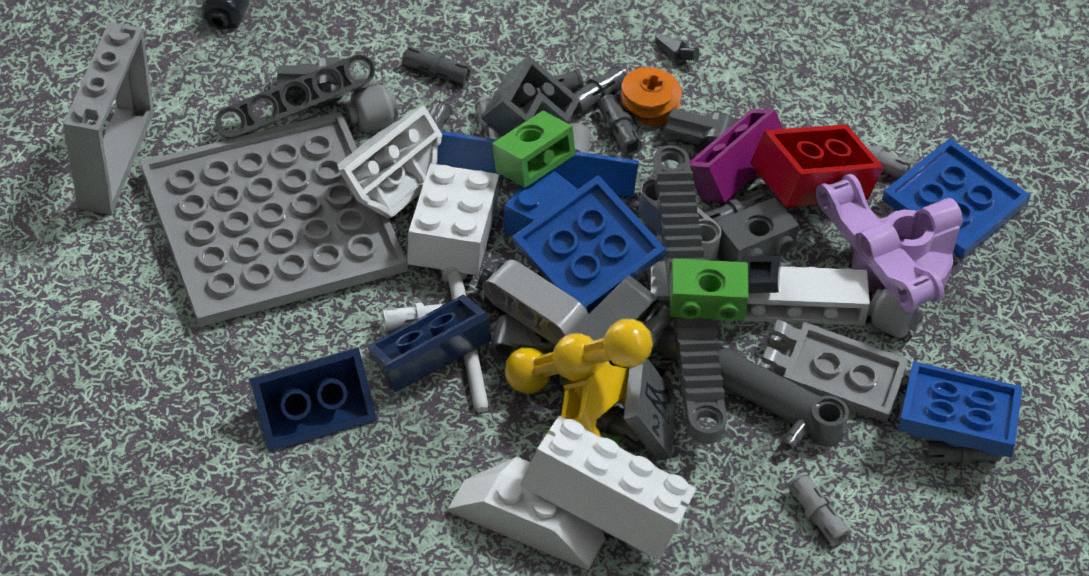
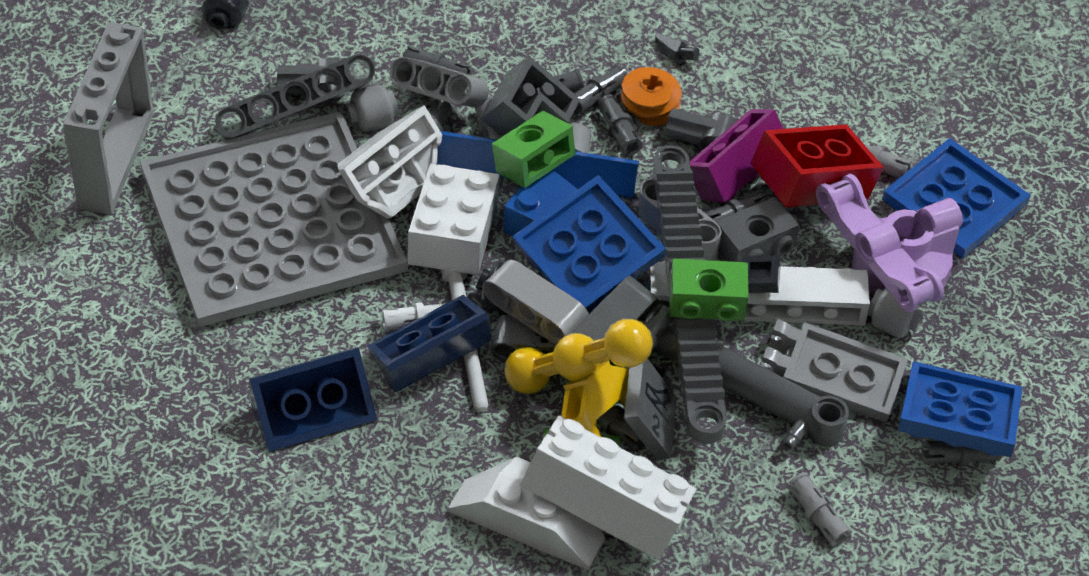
(451, 86): none -> light grey beam

